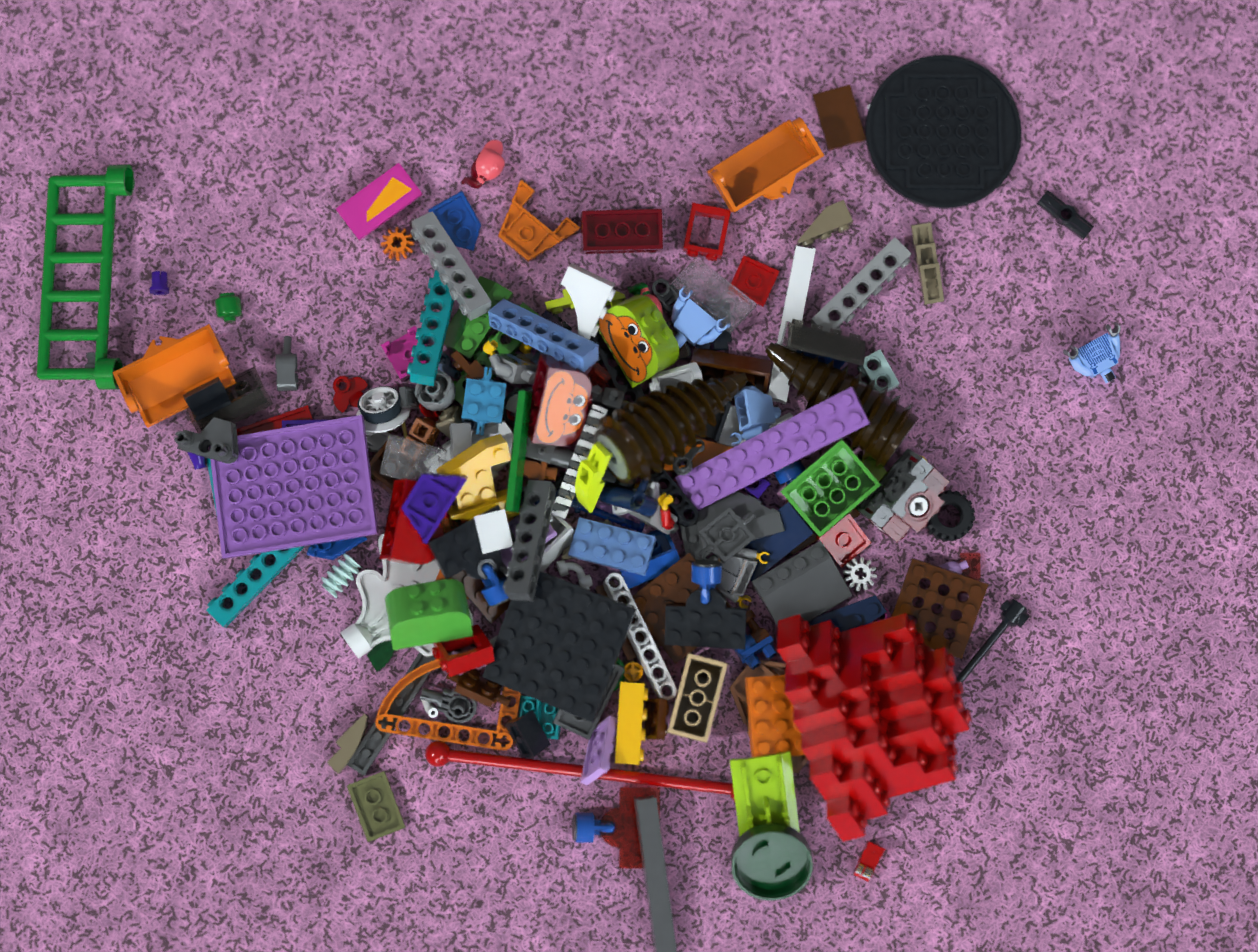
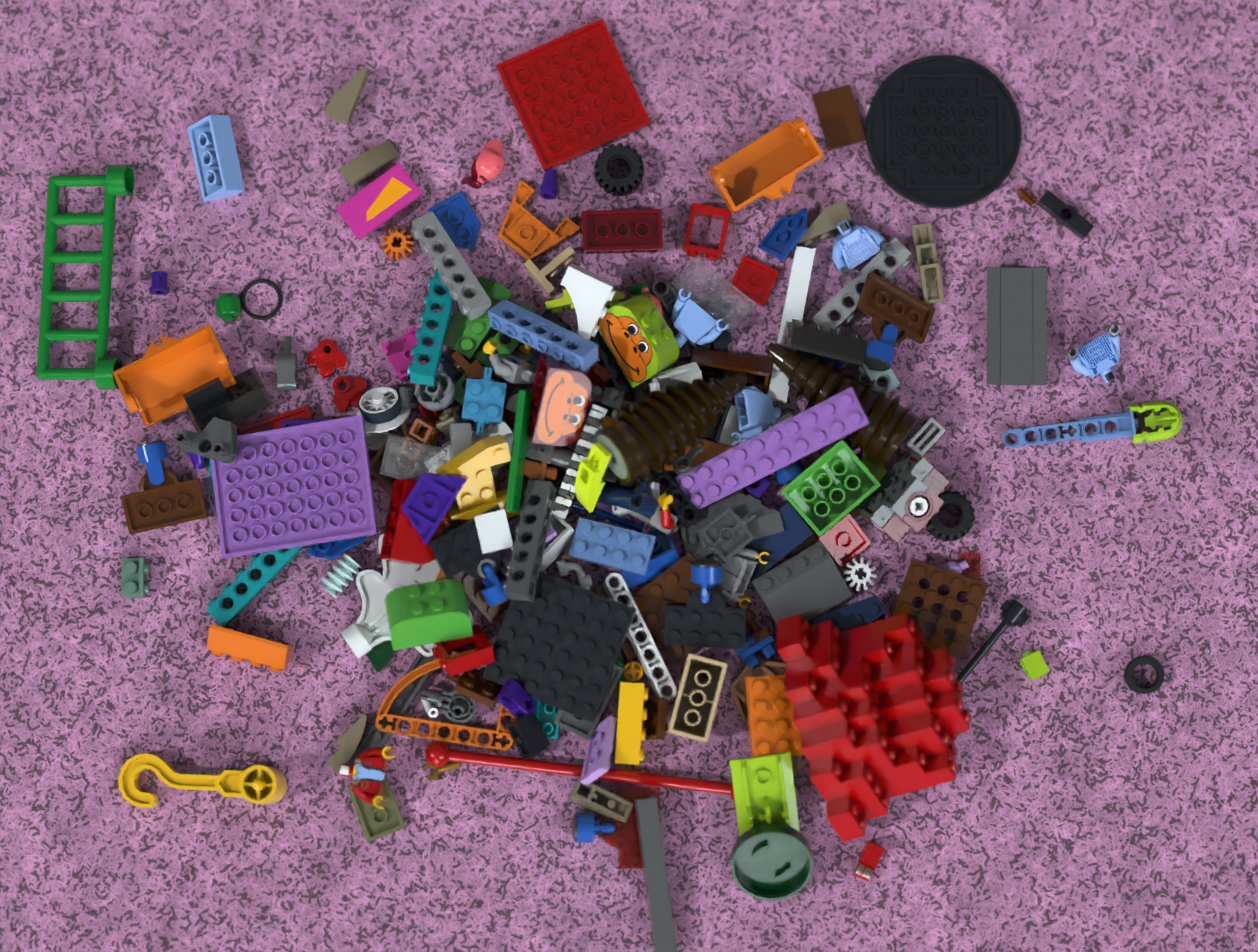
(134, 578): none -> sand green bracket
(162, 496): none -> reddish brown plate
(216, 158): none -> light blue slope
(248, 647): none -> orange slope
(256, 784): none -> yellow piece
(266, 316): none -> black tyre
(326, 361): none -> red plate
(345, 100): none -> dark tan slope
(369, 163): none -> dark tan slope
(369, 774): none -> torso
(449, 766): none -> pearl gold bar
(516, 699): none -> dark purple piece
(549, 185): none -> dark purple cone
(550, 270): none -> tan bracket
(573, 94): none -> red plate
(601, 801): none -> dark tan slope
(625, 154): none -> black tyre
(785, 235): none -> blue tile
(855, 246): none -> light blue torso
(894, 318): none -> reddish brown plate
(915, 448): none -> white tile
(1016, 326): none -> dark grey hinge
(1025, 196): none -> clear orange piece
(1033, 664): none -> lime brick
(1124, 422): none -> medium blue piece
(1158, 670): none -> black tyre

